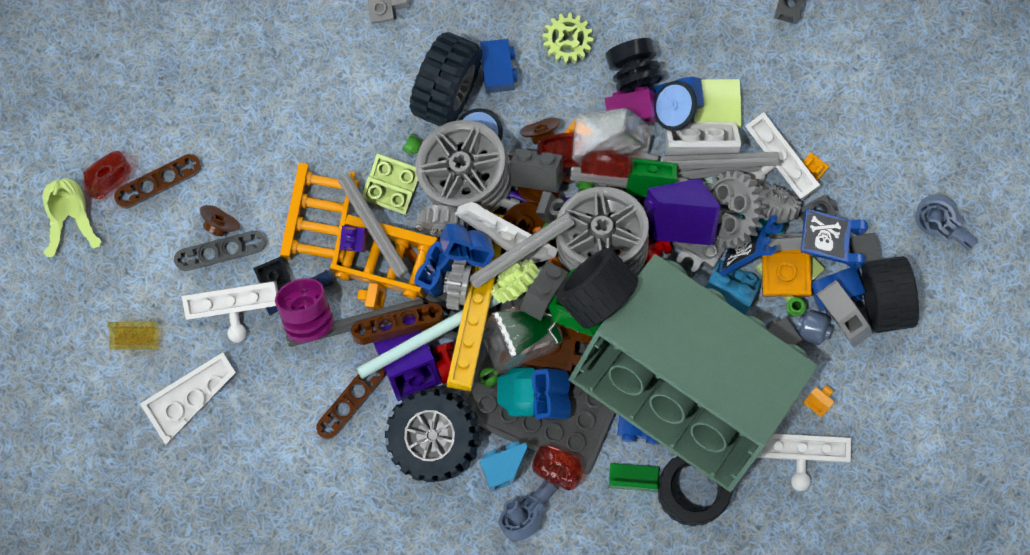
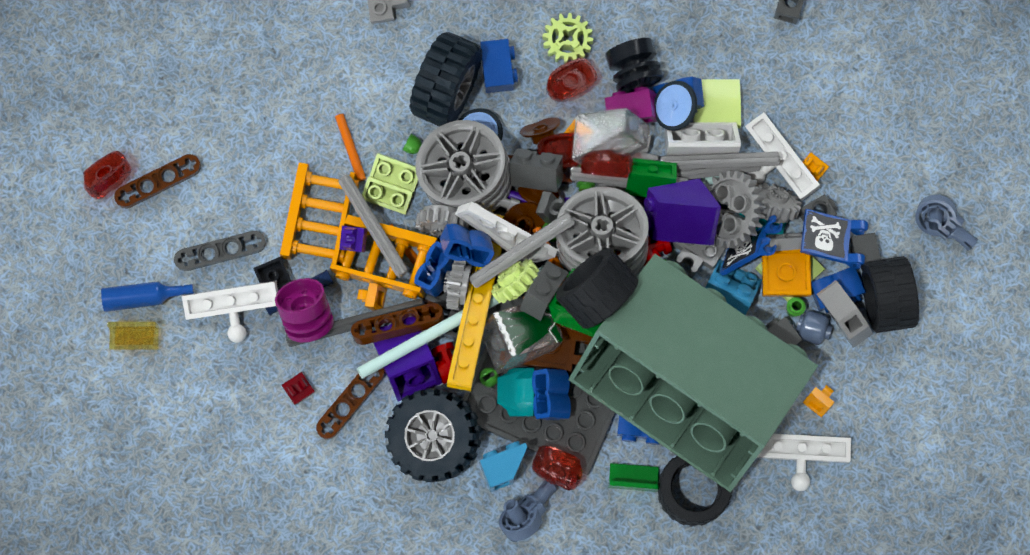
(63, 199): yellowish green hair -> none
(140, 295): none -> blue piece
(185, 397): white wing -> none
(217, 221): reddish brown piece -> none
(298, 388): none -> dark red tile
(350, 147): none -> orange bar
(571, 80): none -> clear red piece

